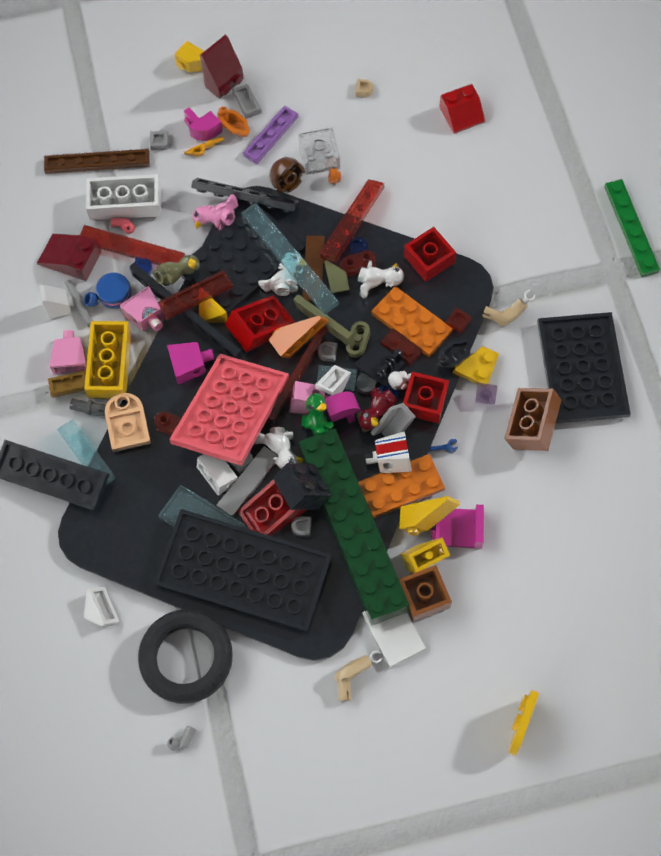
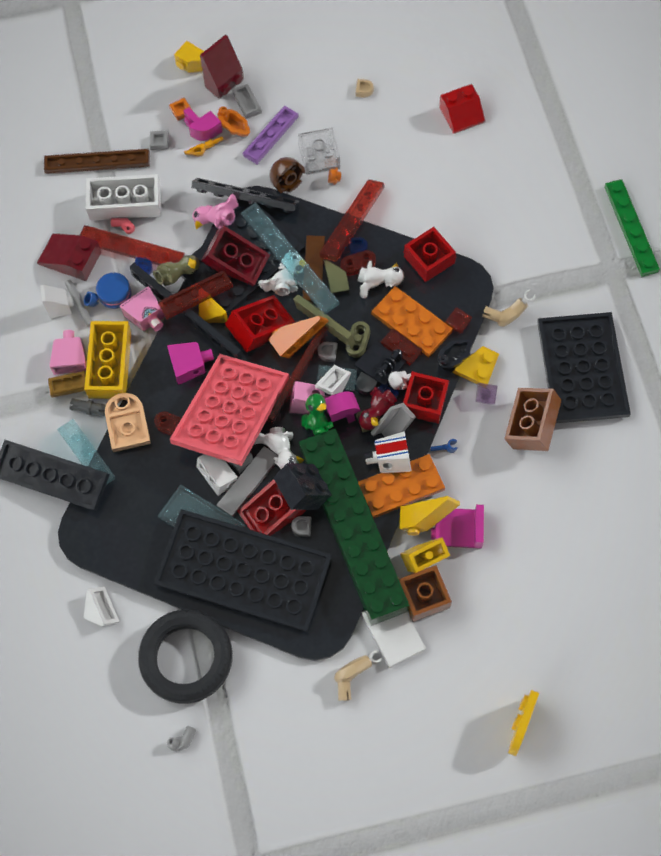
(178, 108): none -> orange plate
(235, 256): none -> dark red slope

